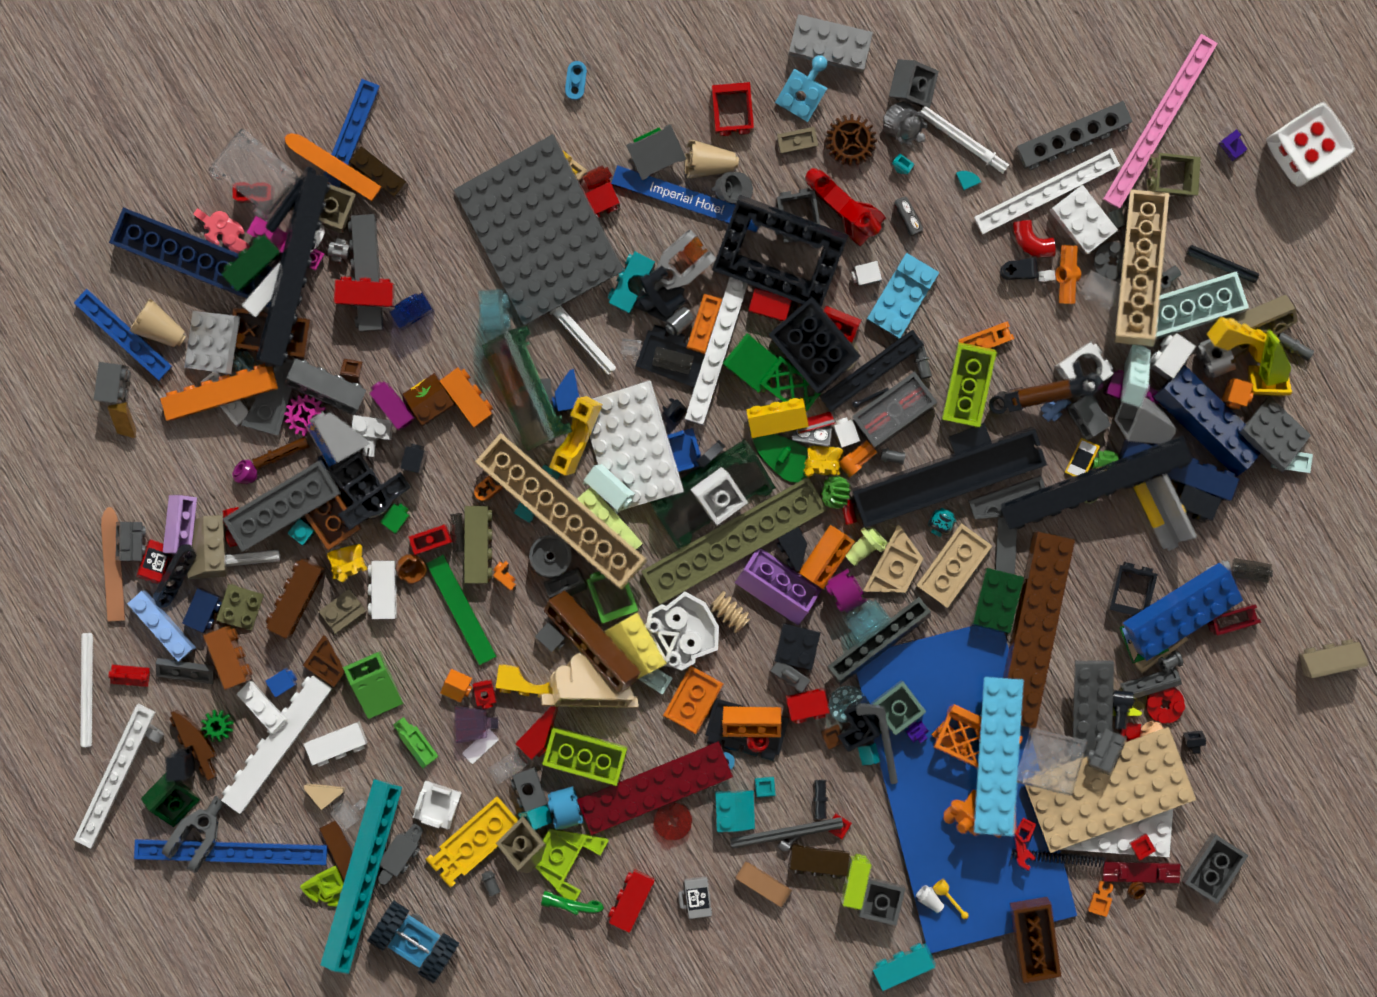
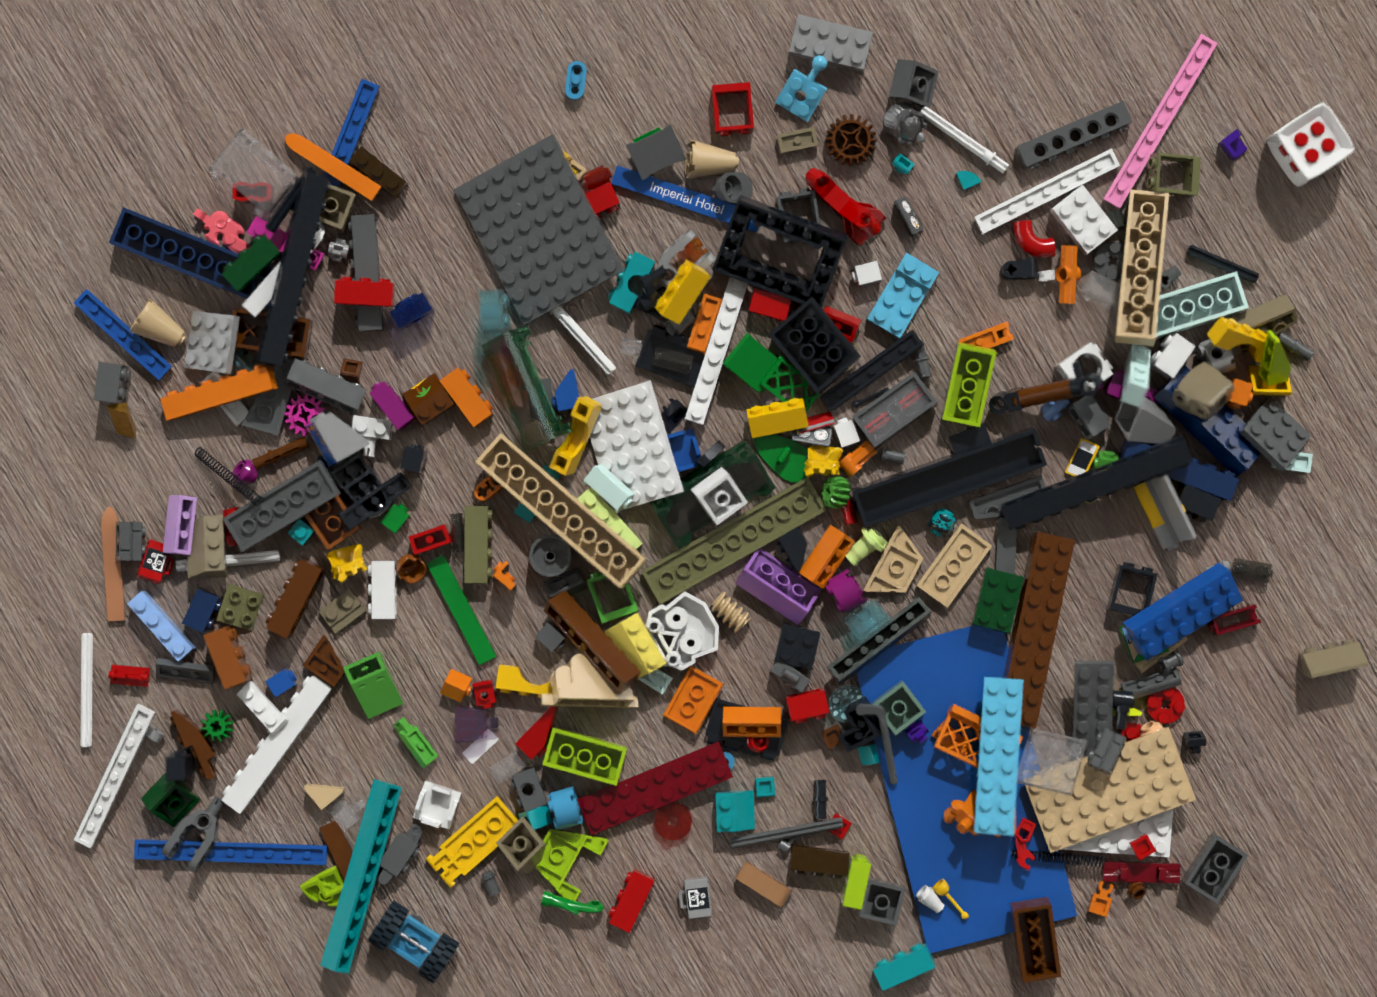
(177, 576): black beam -> none
(225, 477): none -> black piece
(336, 744): white brick -> none
(682, 292): none -> yellow brick
(1203, 391): none -> dark tan piece

